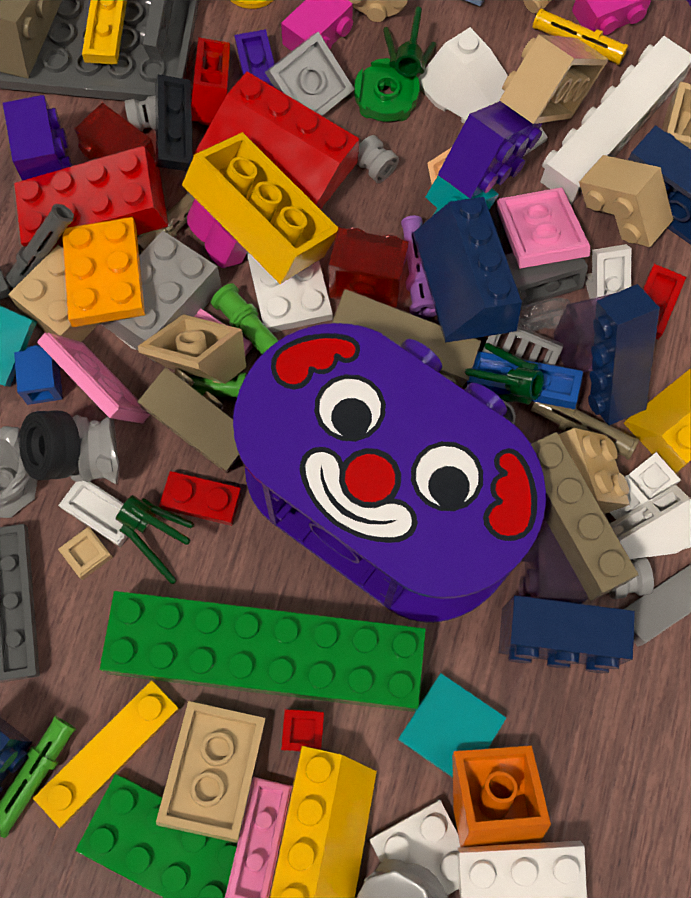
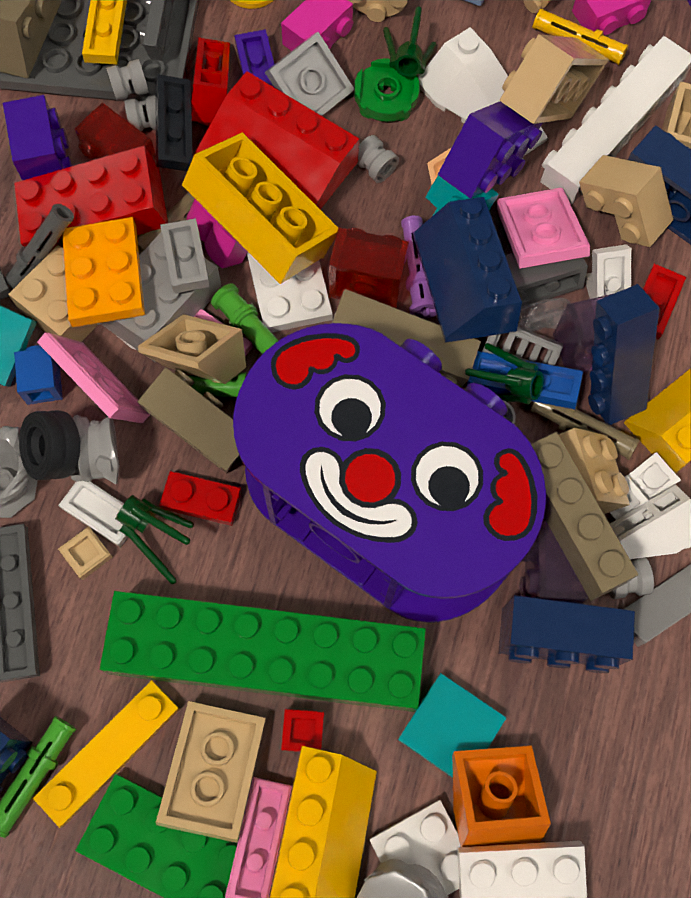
(127, 80): none -> light grey wheel
(184, 256): none -> light grey plate

